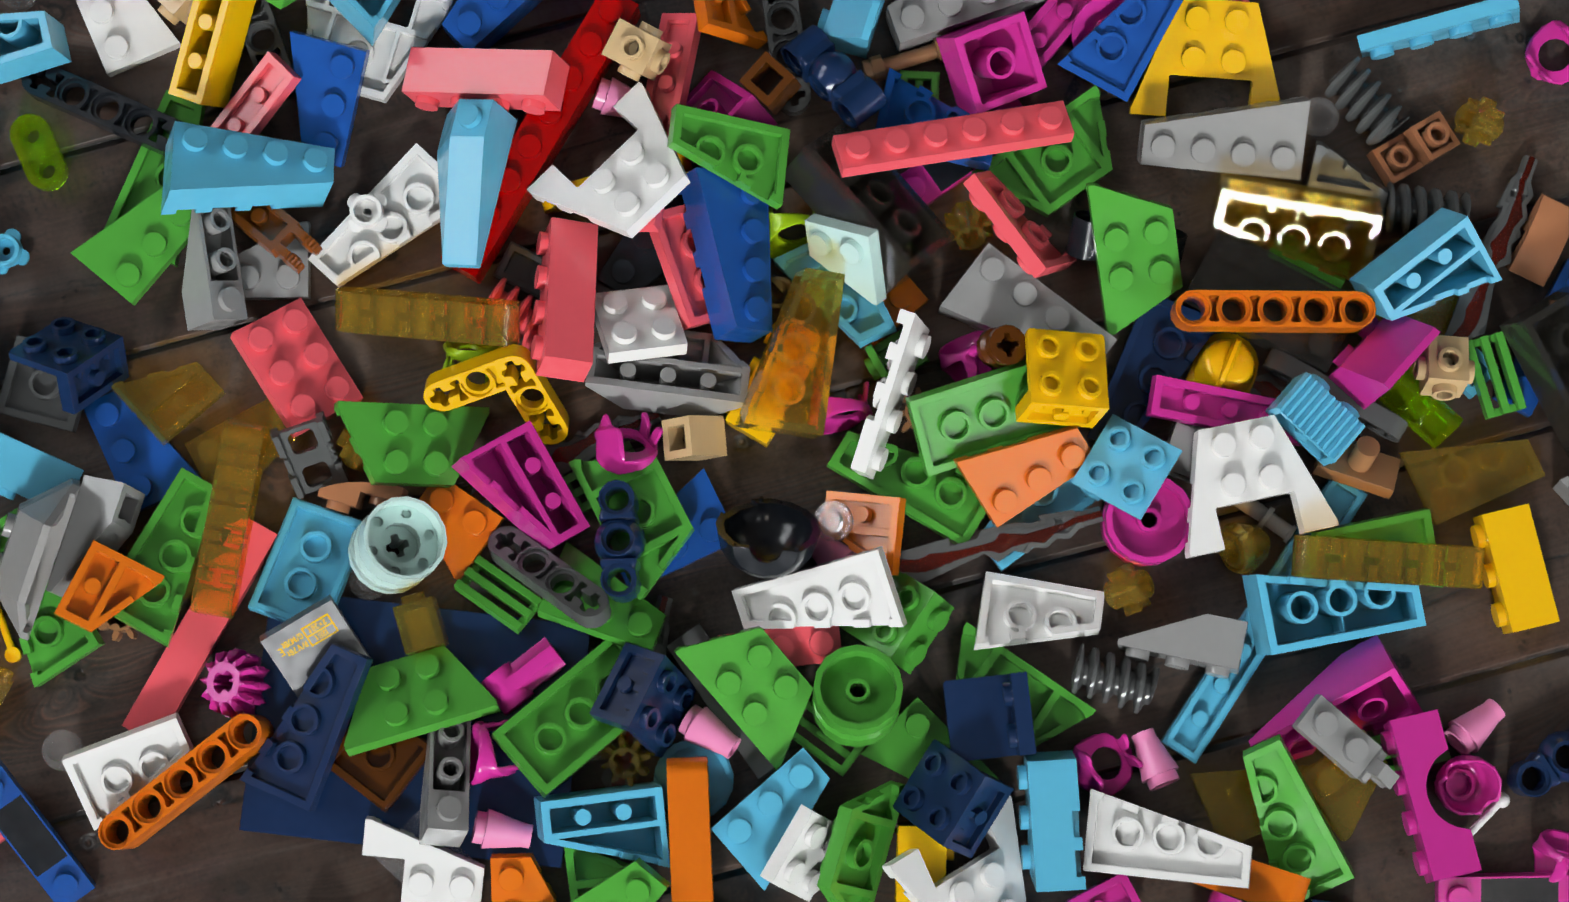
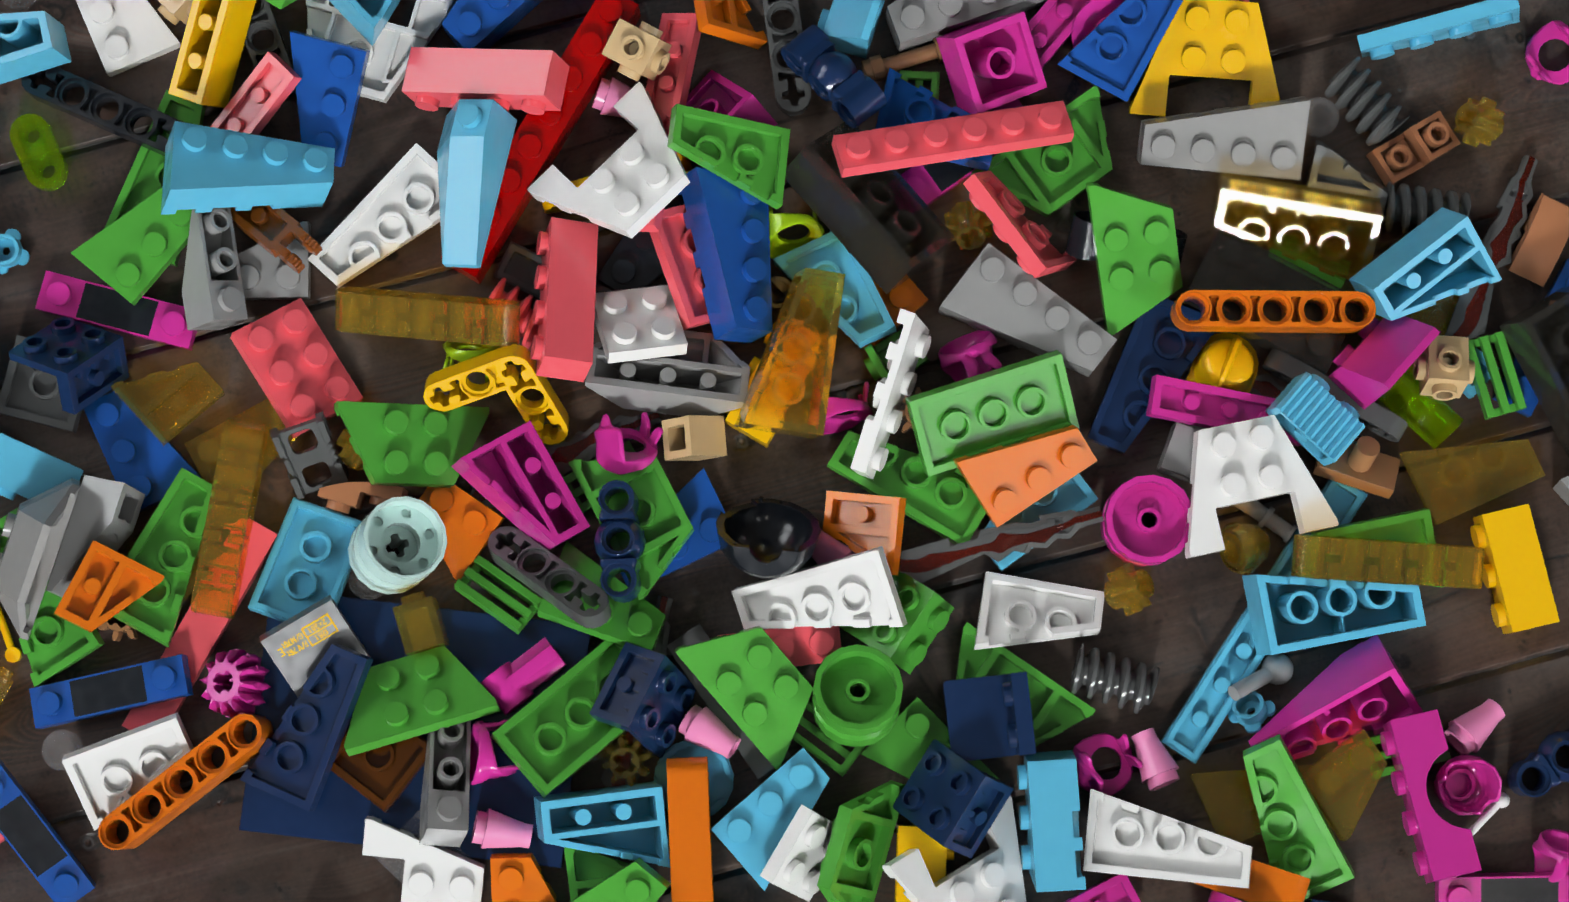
(108, 309): none -> plate
(111, 691): none -> blue plate
(358, 204): white plate -> none
(770, 83): reddish brown brick -> none
(834, 520): clear plate -> none
(849, 251): light aqua wing -> none
(991, 348): reddish brown wheel -> none
(1064, 379): yellow bracket -> none
(1126, 467): medium azure hinge -> none
(1197, 641): light grey slope -> none
(1252, 722): none -> medium azure plate
(1275, 670): none -> light grey bar
(1344, 743): light grey hinge -> none

